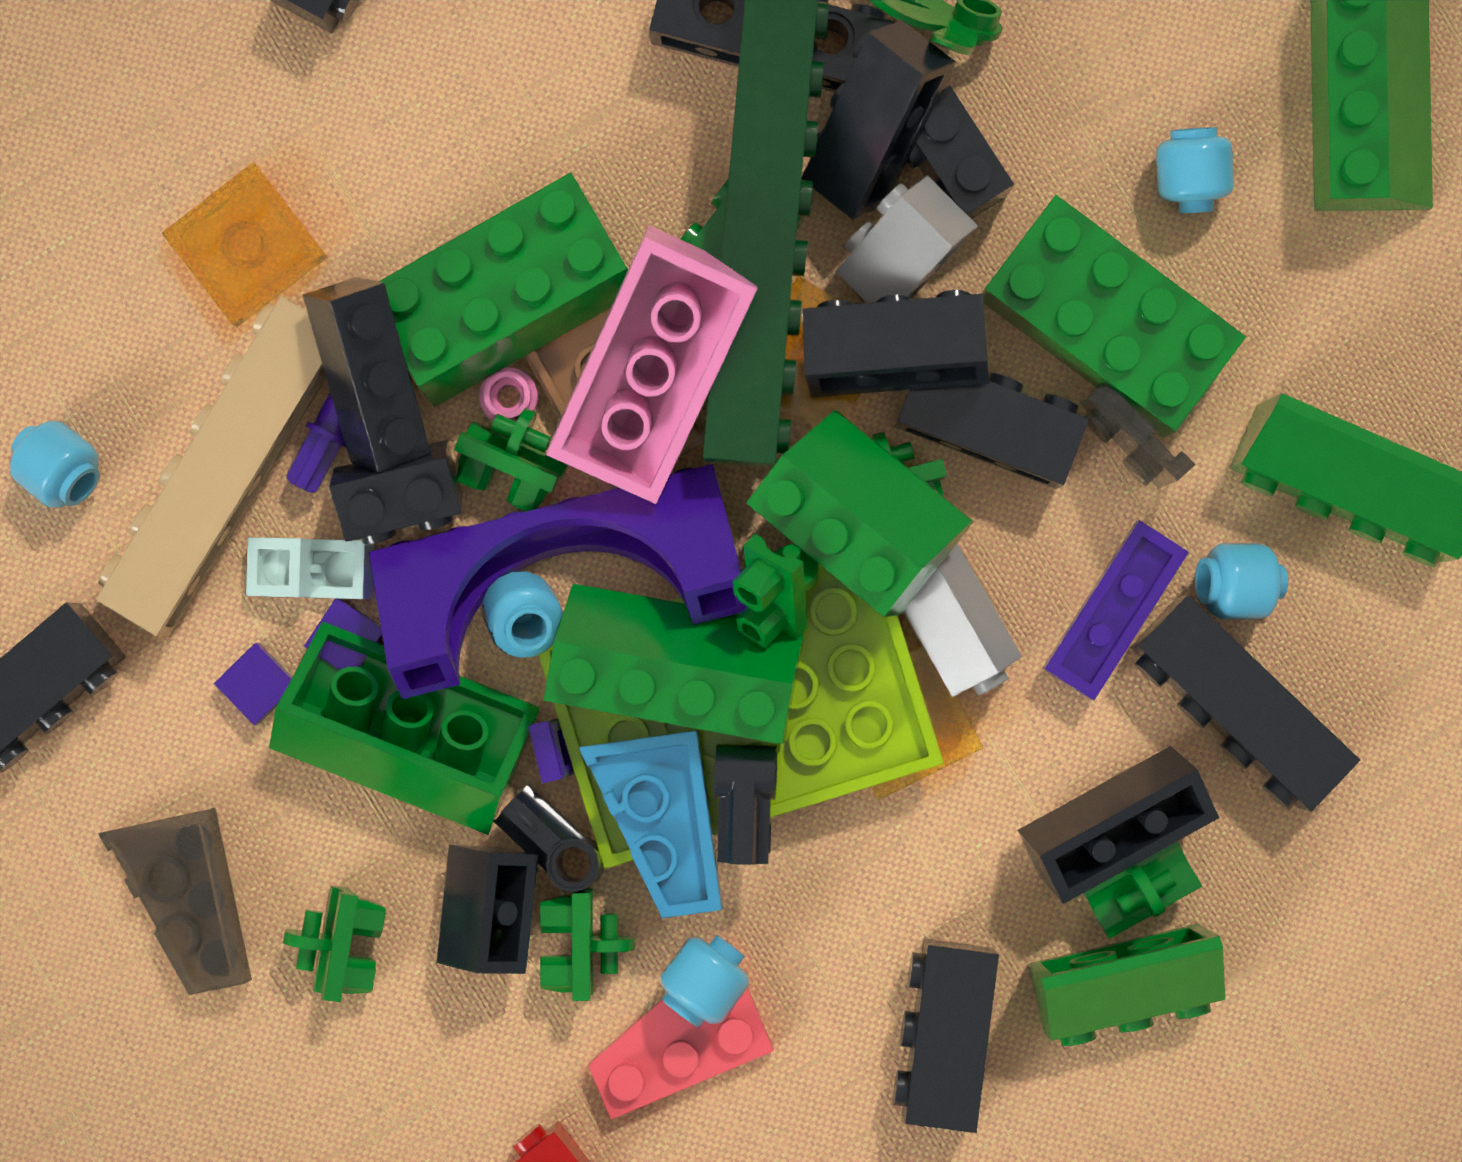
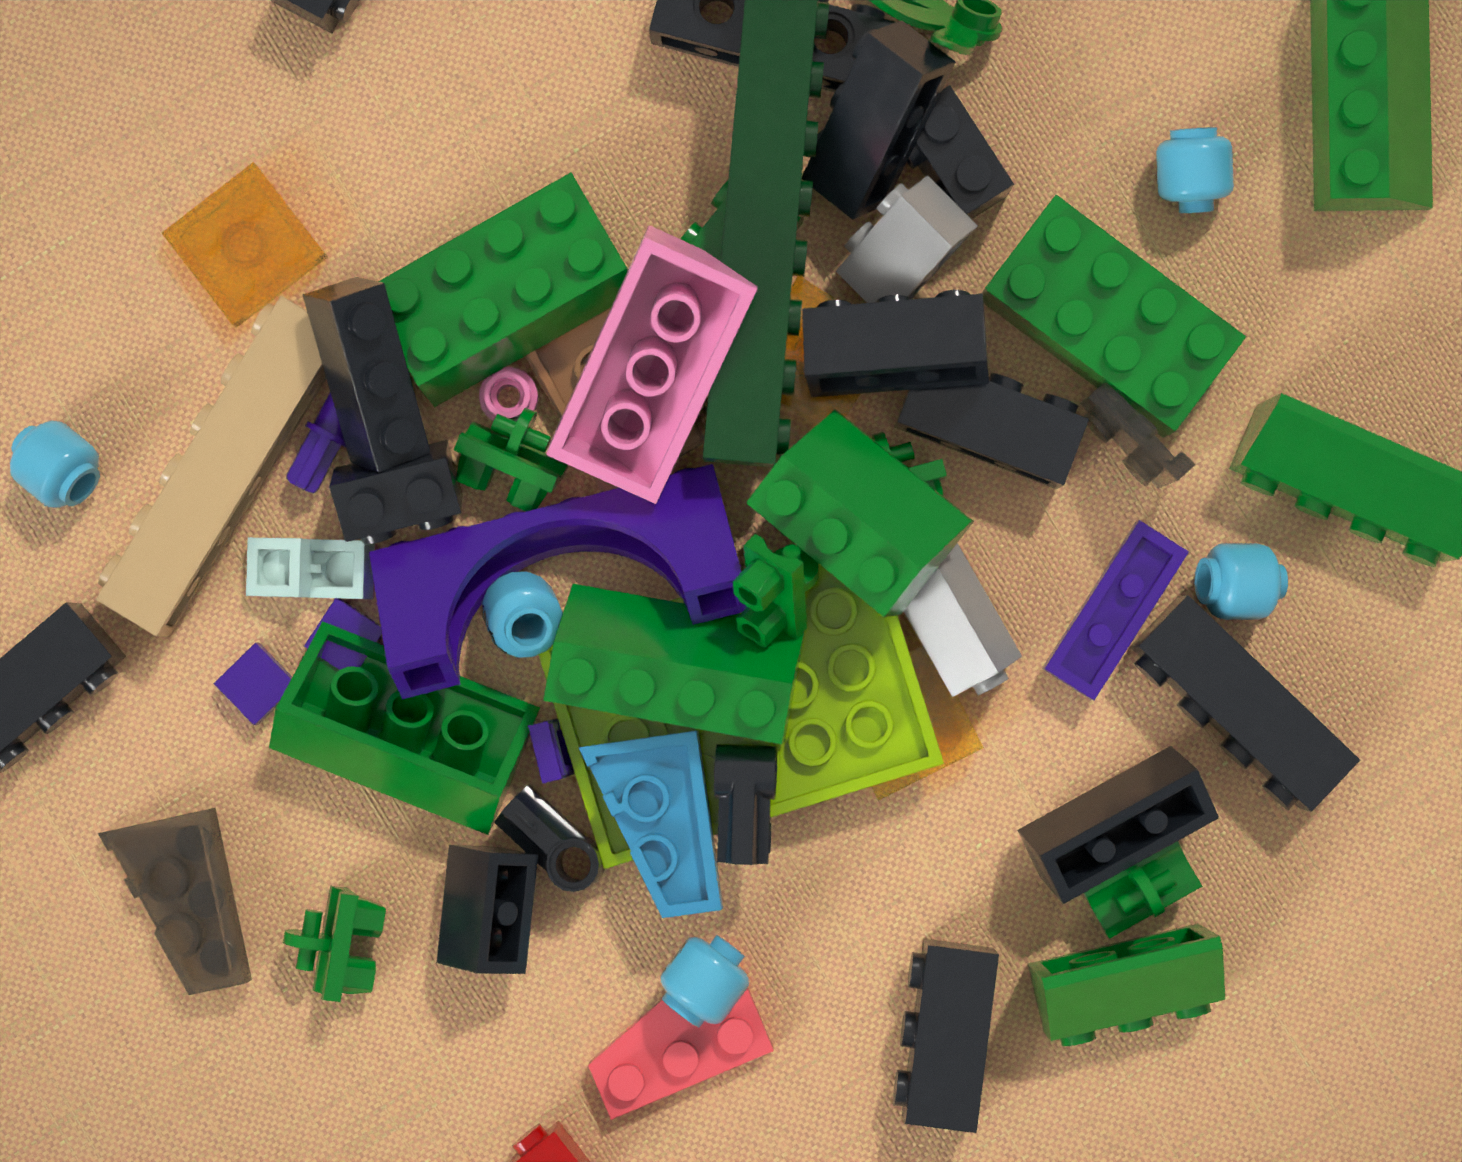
(575, 971): green hips -> none

